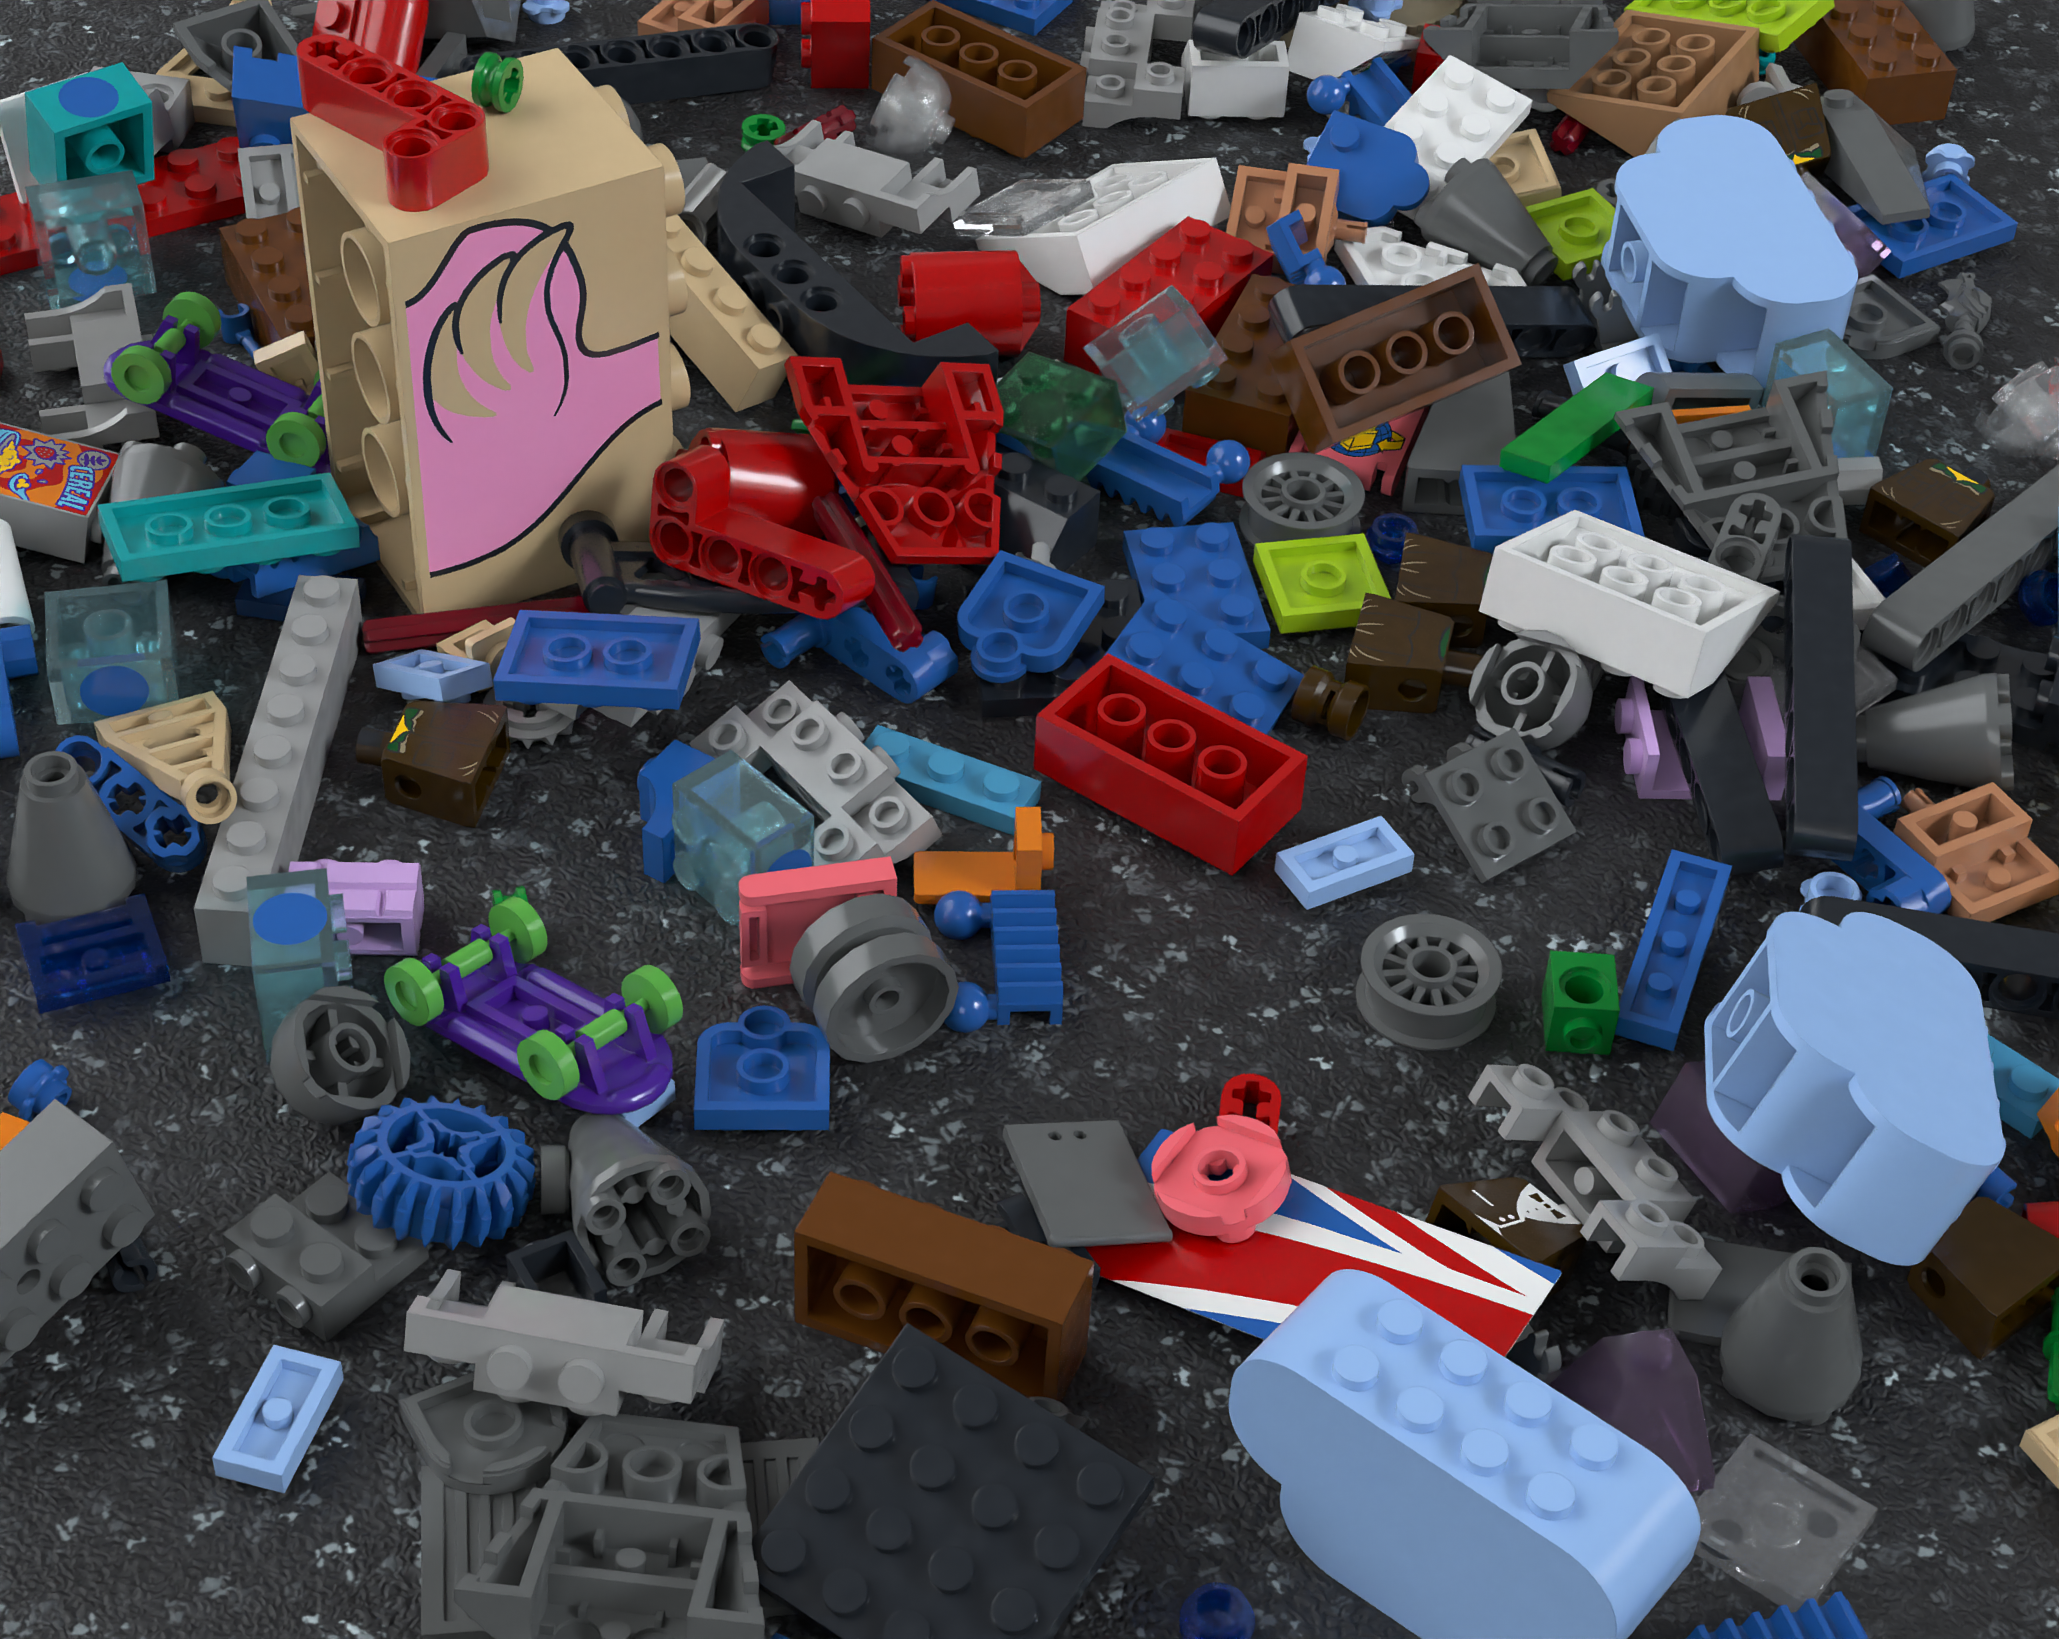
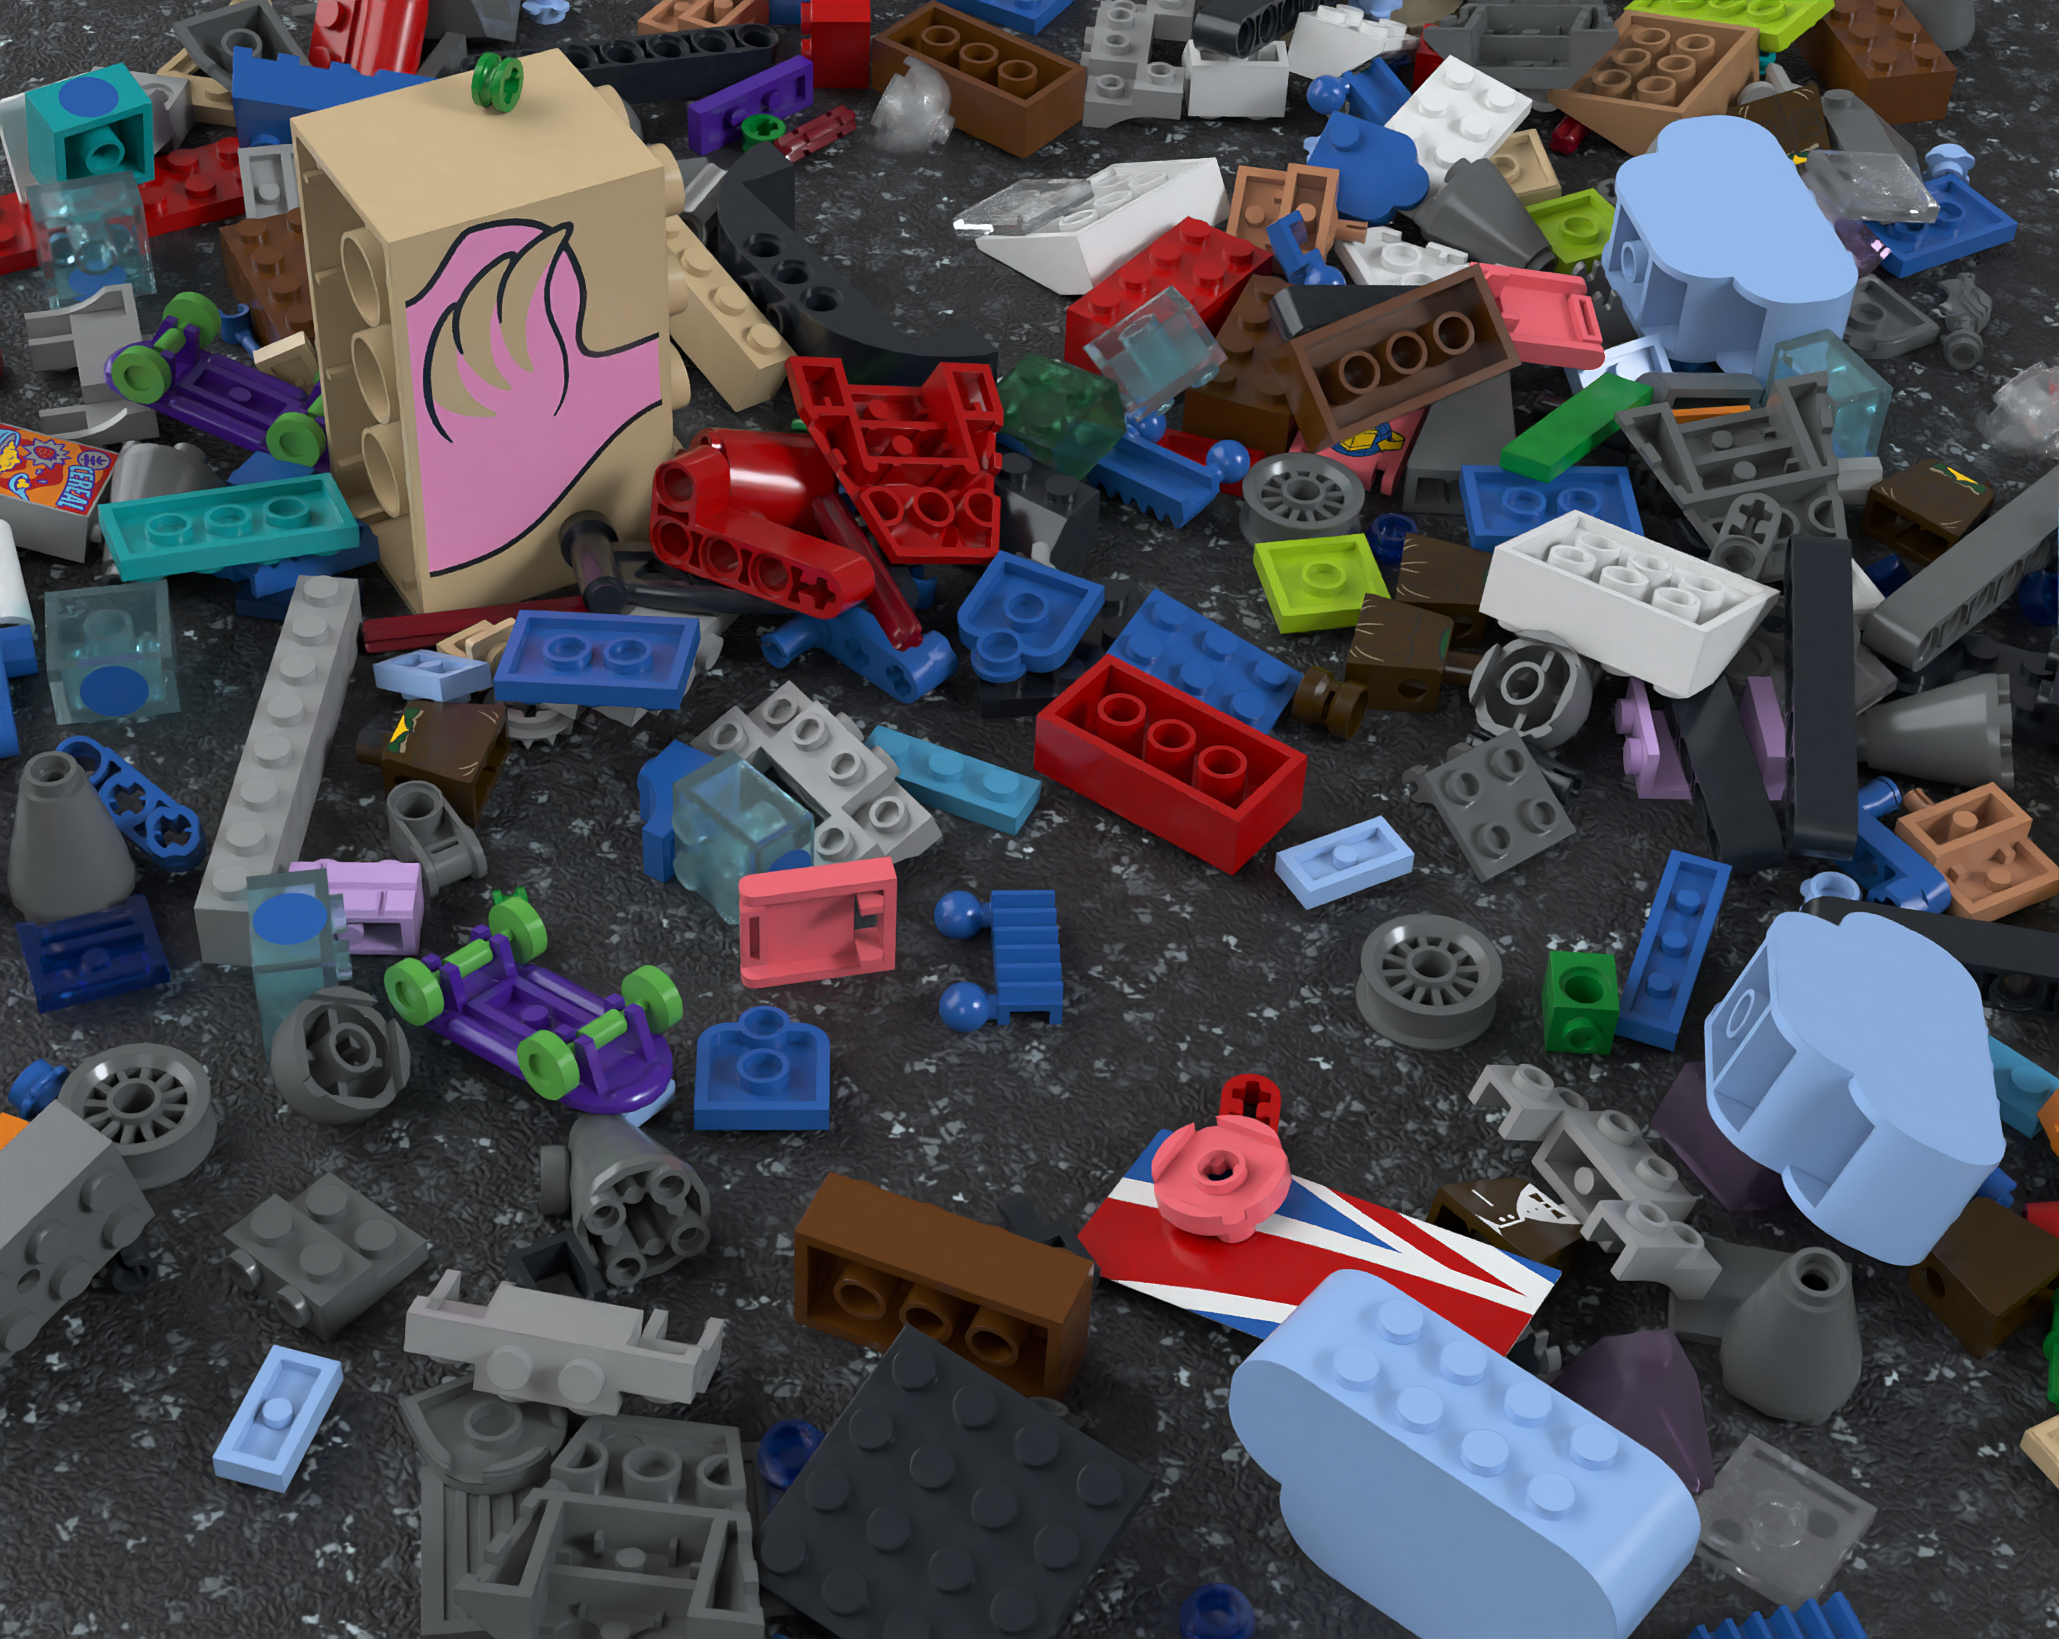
(149, 1105): none -> dark grey wheel
(179, 750): tan plate -> none
(427, 134): red beam -> none
(432, 834): none -> dark grey piece
(441, 1172): blue gear -> none
(774, 92): none -> dark purple plate
(786, 1451): none -> clear blue plate
(870, 188): light grey bracket -> none
(873, 978): dark grey wheel -> none
(969, 287): red cylinder -> none
(982, 872): orange bracket -> none
(1085, 1184): dark grey container -> none
(1203, 571): blue plate -> none
(1547, 316): none -> coral container
(1872, 186): none -> clear tile

